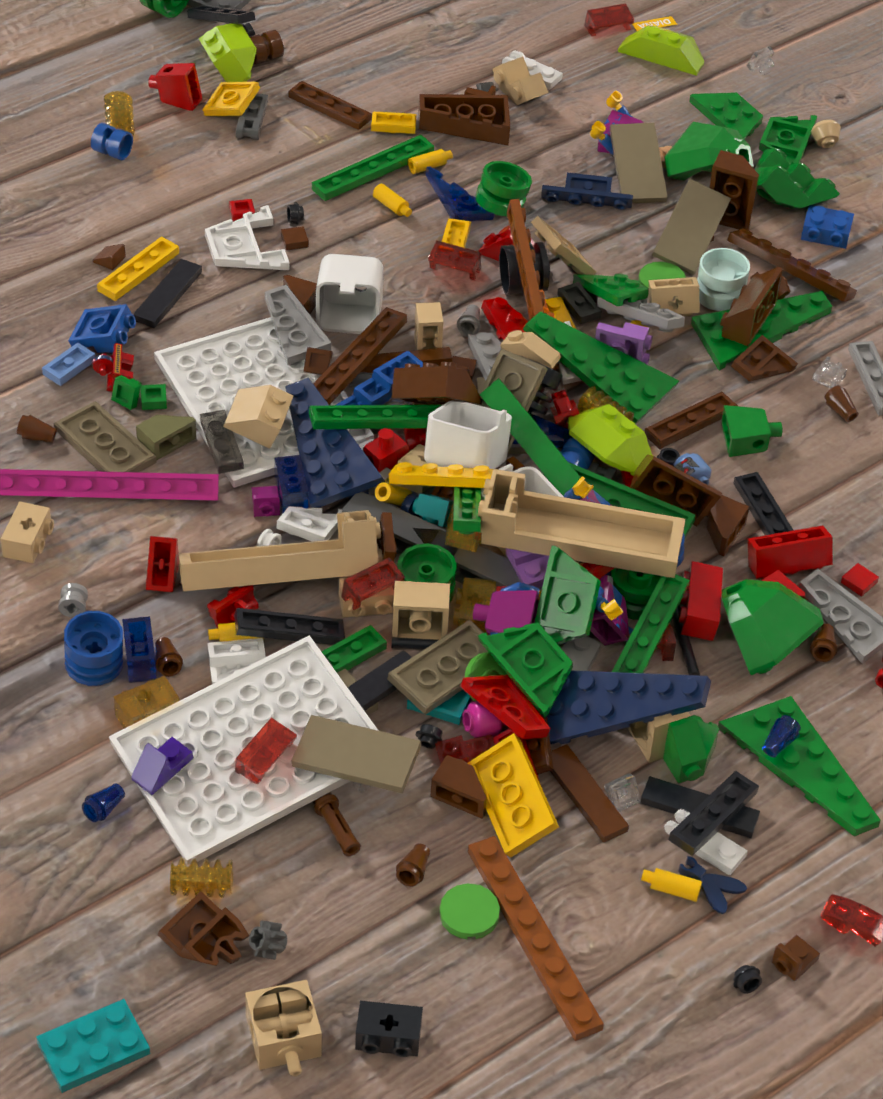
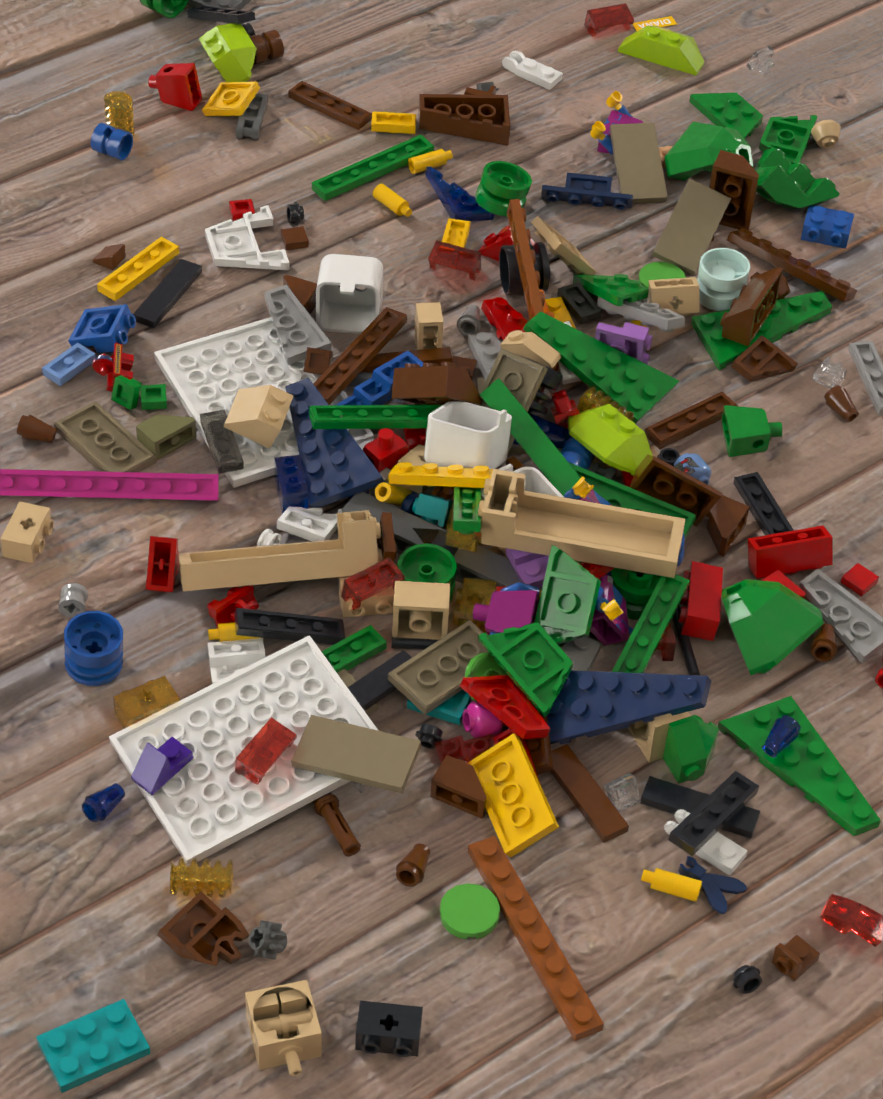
(139, 649): clear blue brick -> none
(167, 657): reddish brown cone -> none
(265, 501): magenta bracket -> none
(517, 83): tan brick -> none

